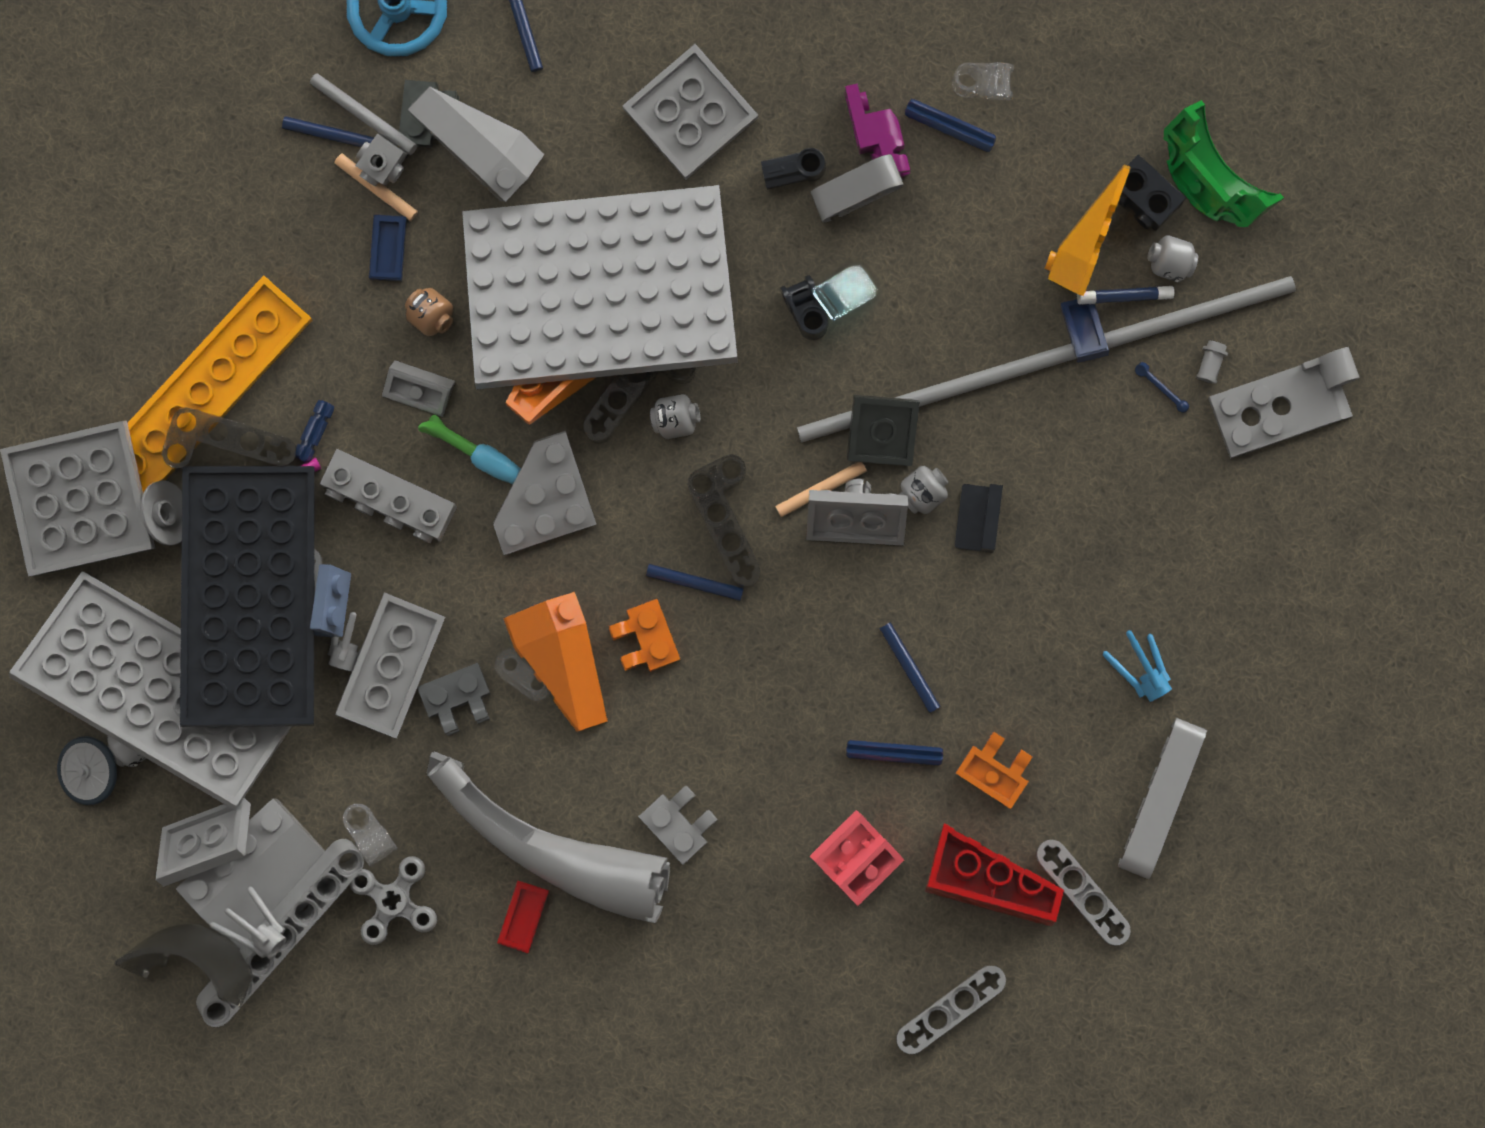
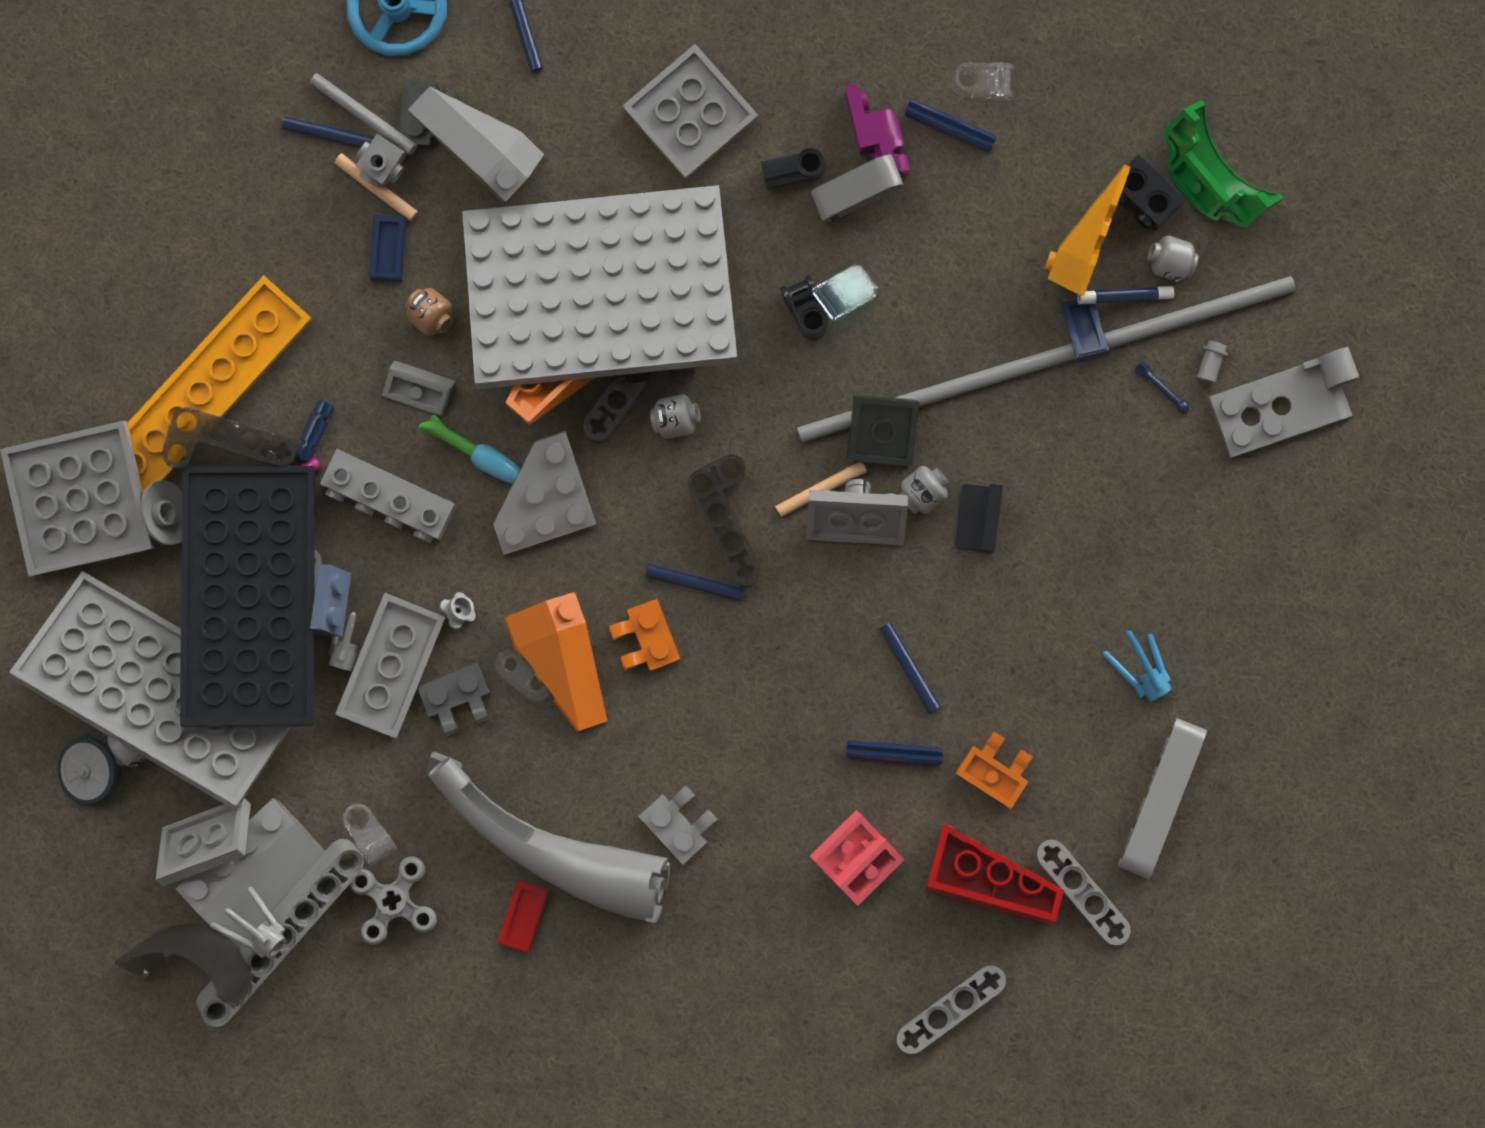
(465, 607): none -> light grey plate

